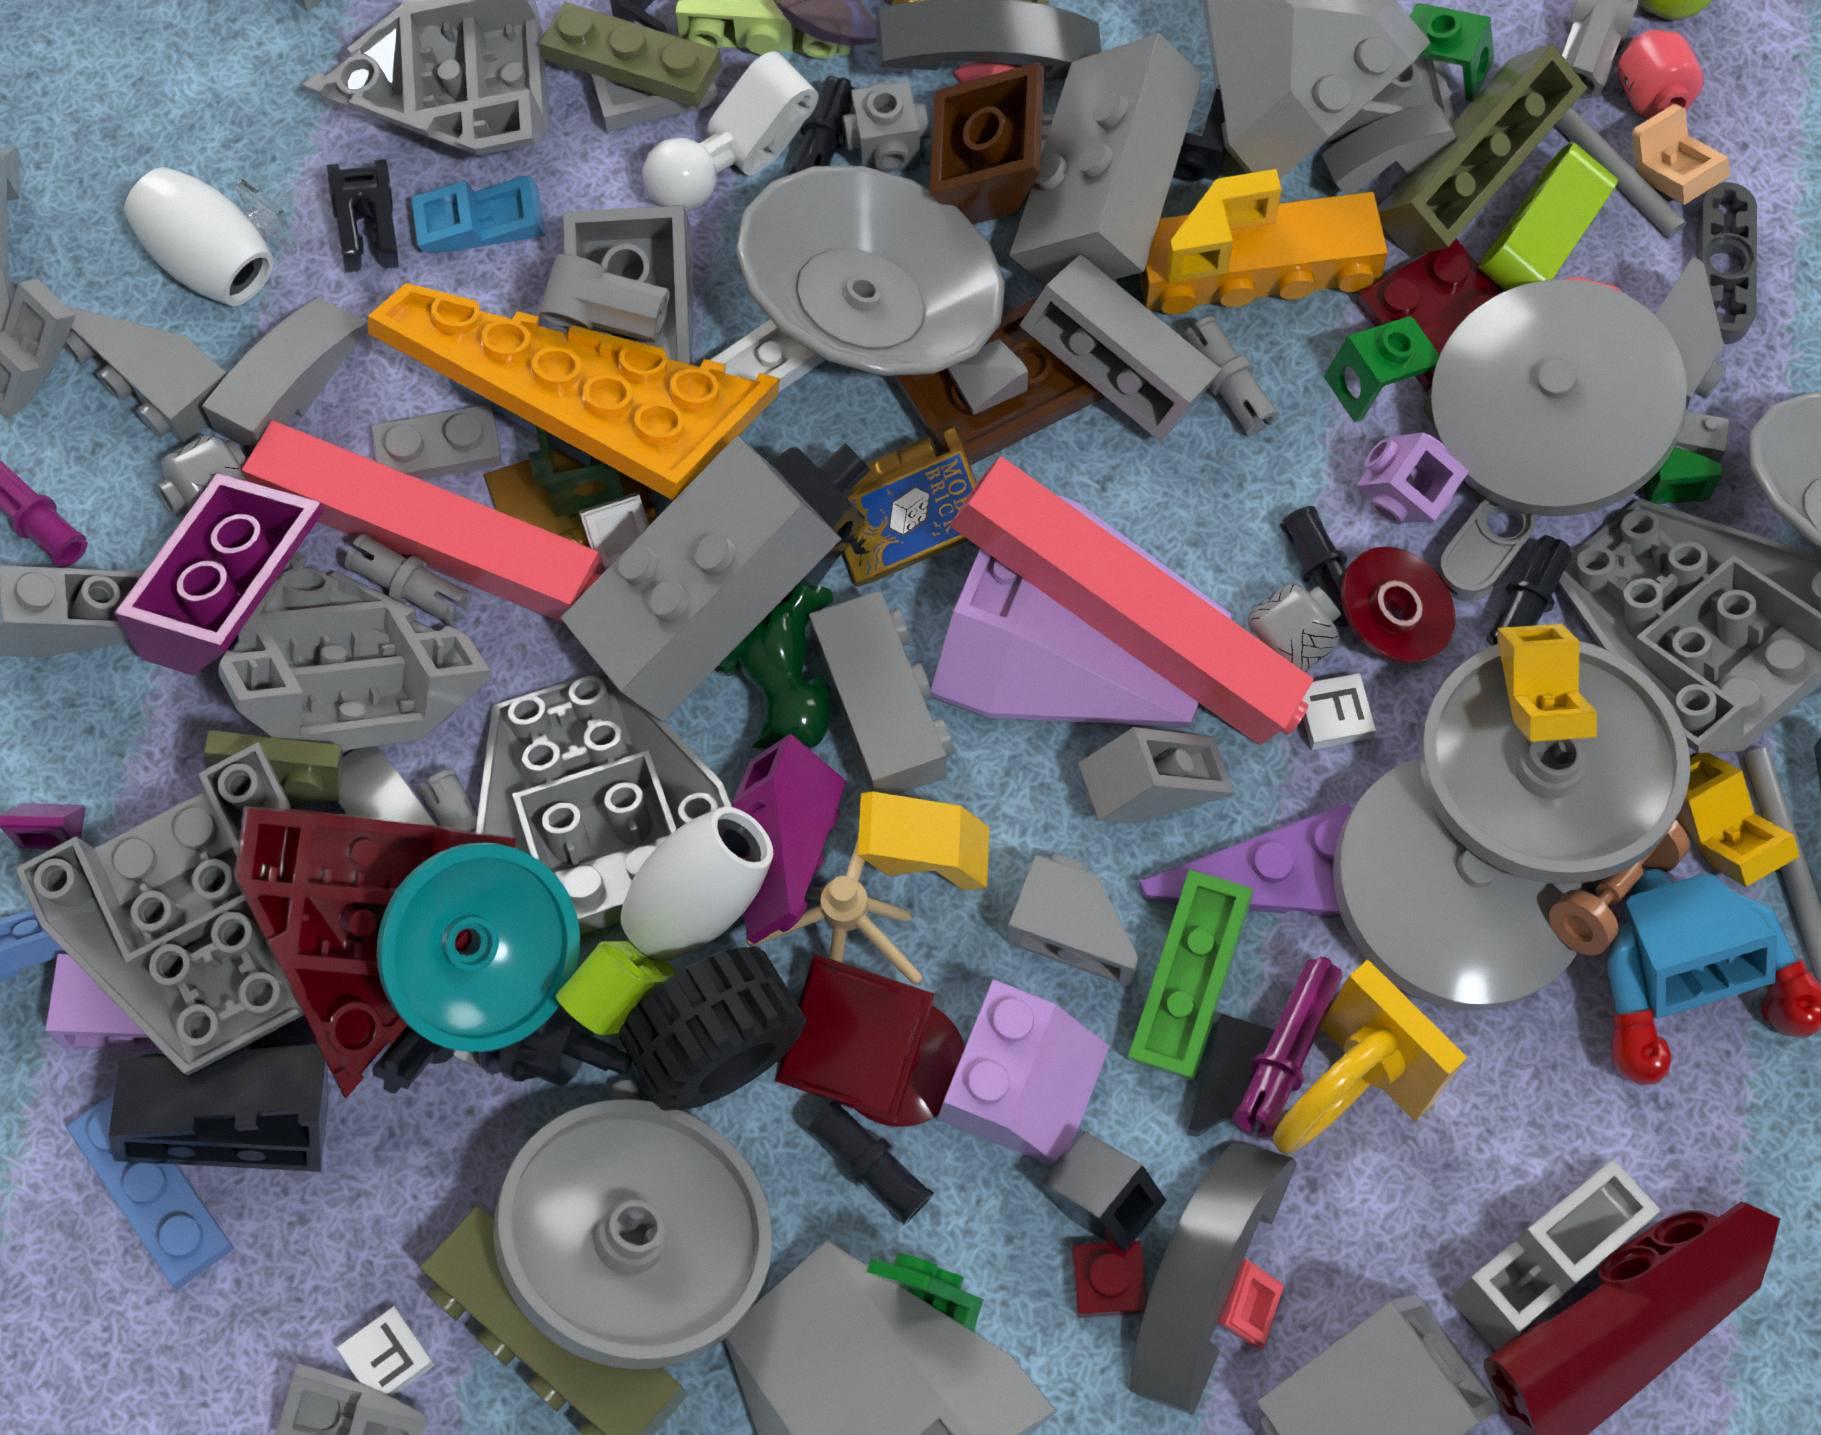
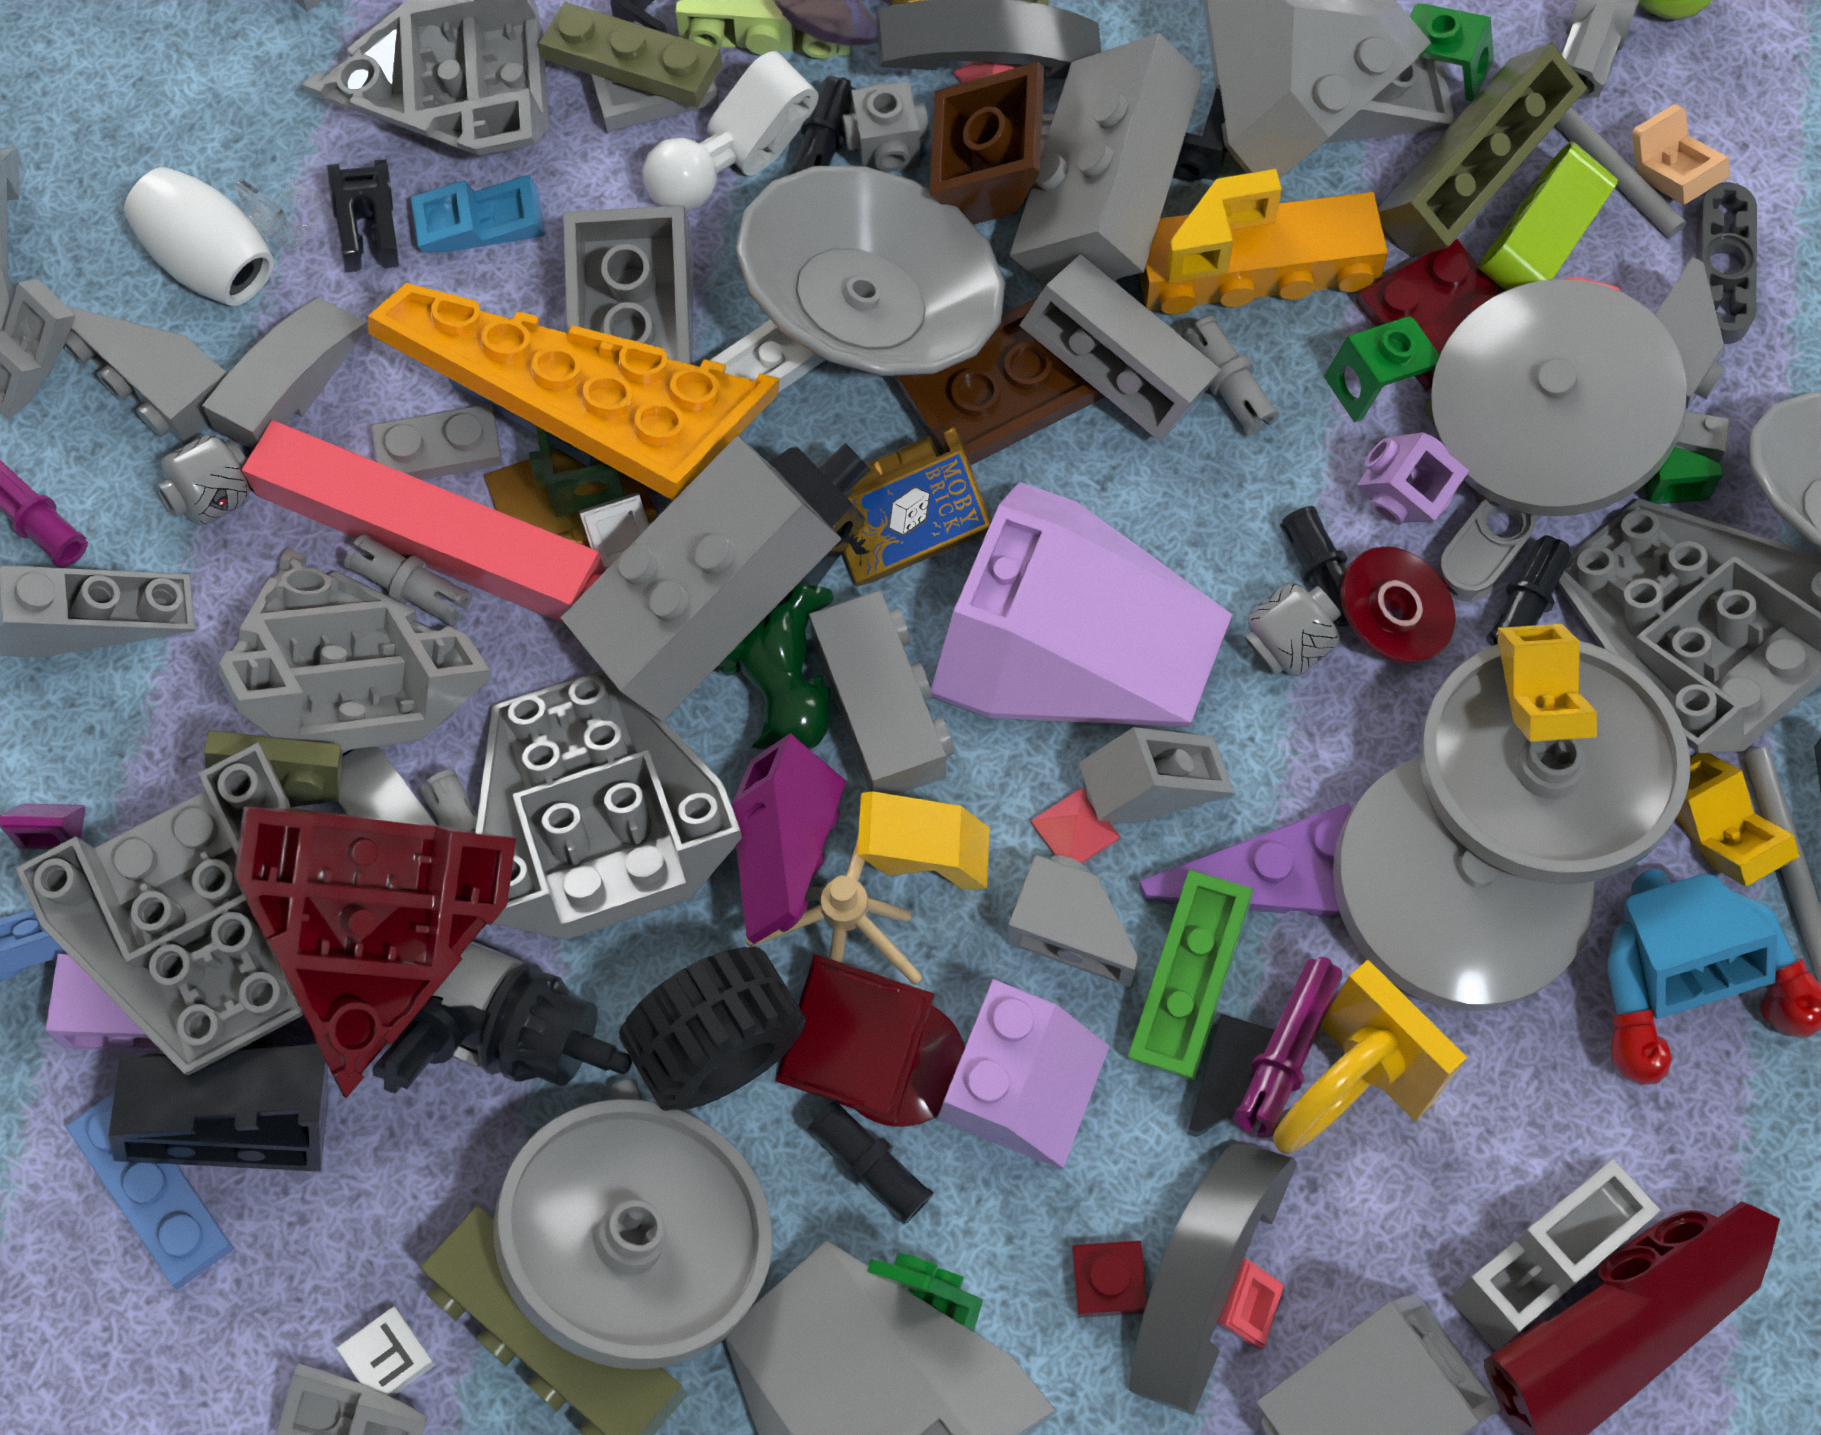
(214, 572): magenta slope -> none
(517, 956): teal dish -> none
(589, 297): light grey piece -> none
(611, 985): lime beam -> none
(696, 883): white piece -> none
(989, 377): light grey slope -> none
(1074, 829): none -> coral slope
(1104, 1191): black brick -> none
(1133, 603): coral brick -> none
(1337, 712): white tile -> none
(1405, 137): light grey slope -> none
(1587, 921): nougat wheel -> none
(1659, 72): coral head -> none

